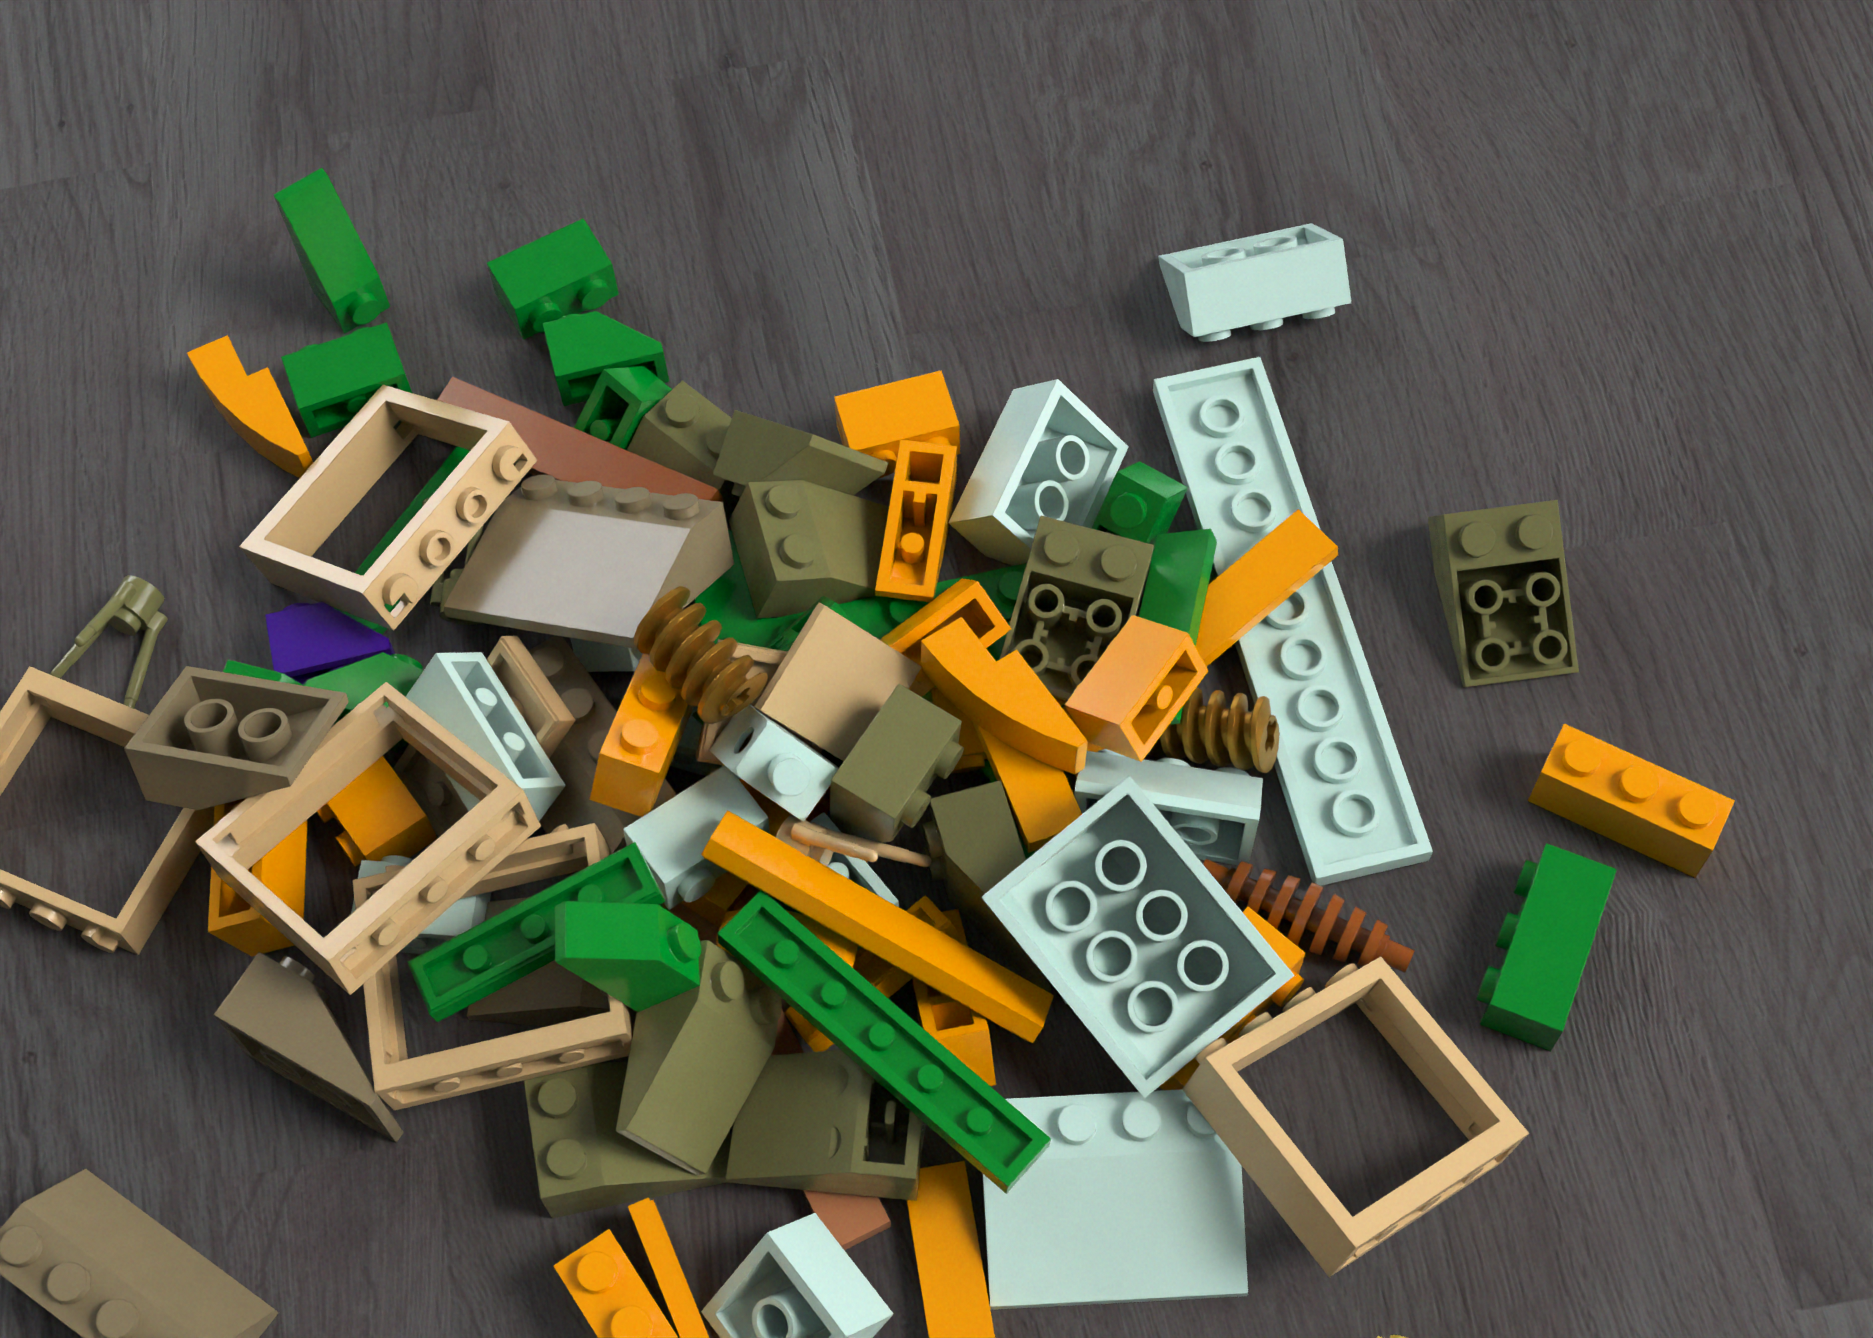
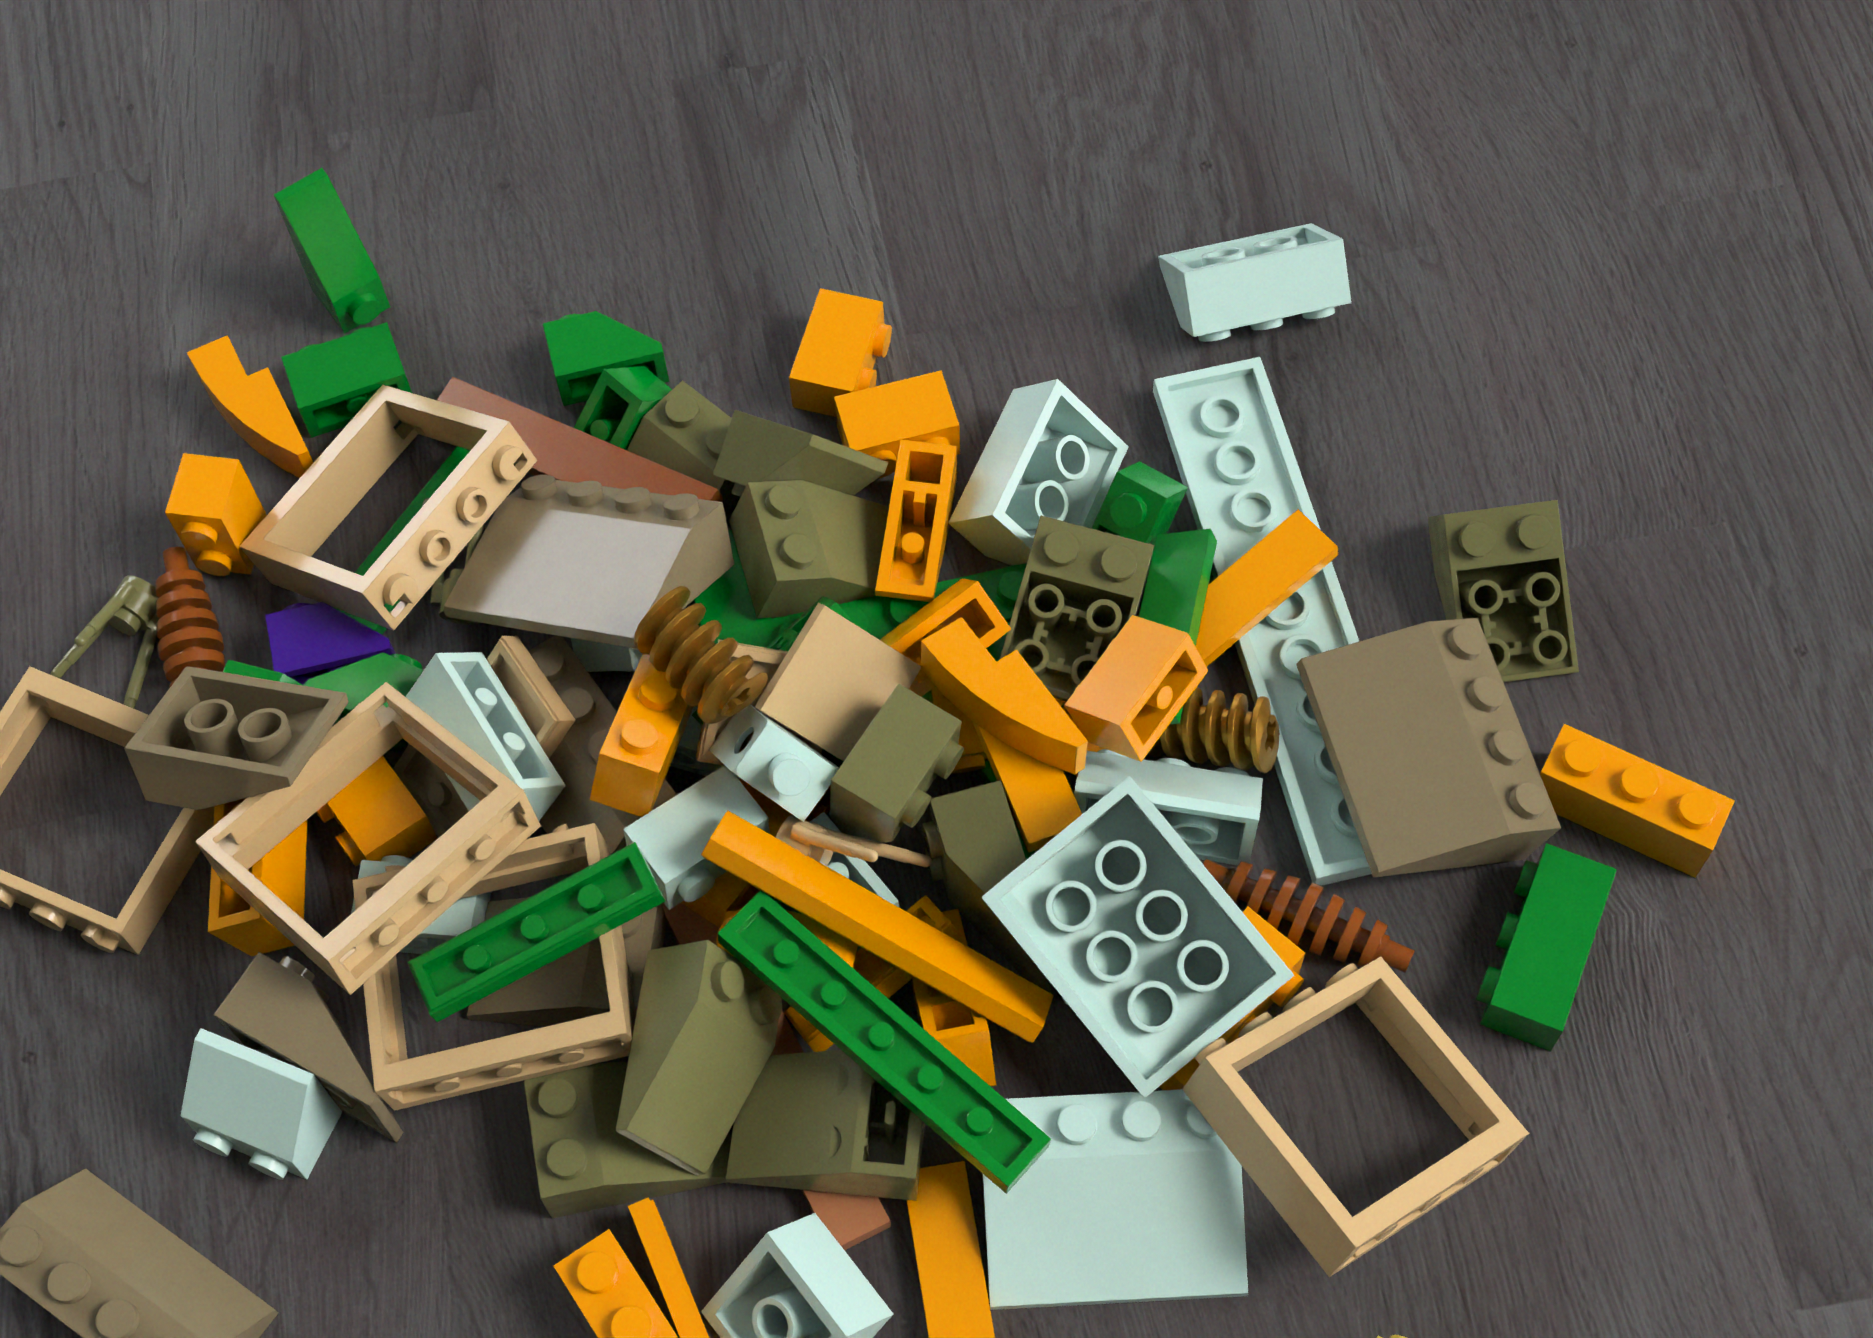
(185, 621): none -> dark orange piece
(214, 512): none -> light orange brick
(256, 1107): none -> light aqua slope
(553, 278): green brick -> none
(628, 950): green slope -> none
(838, 350): none -> light orange brick
(1428, 749): none -> dark tan slope

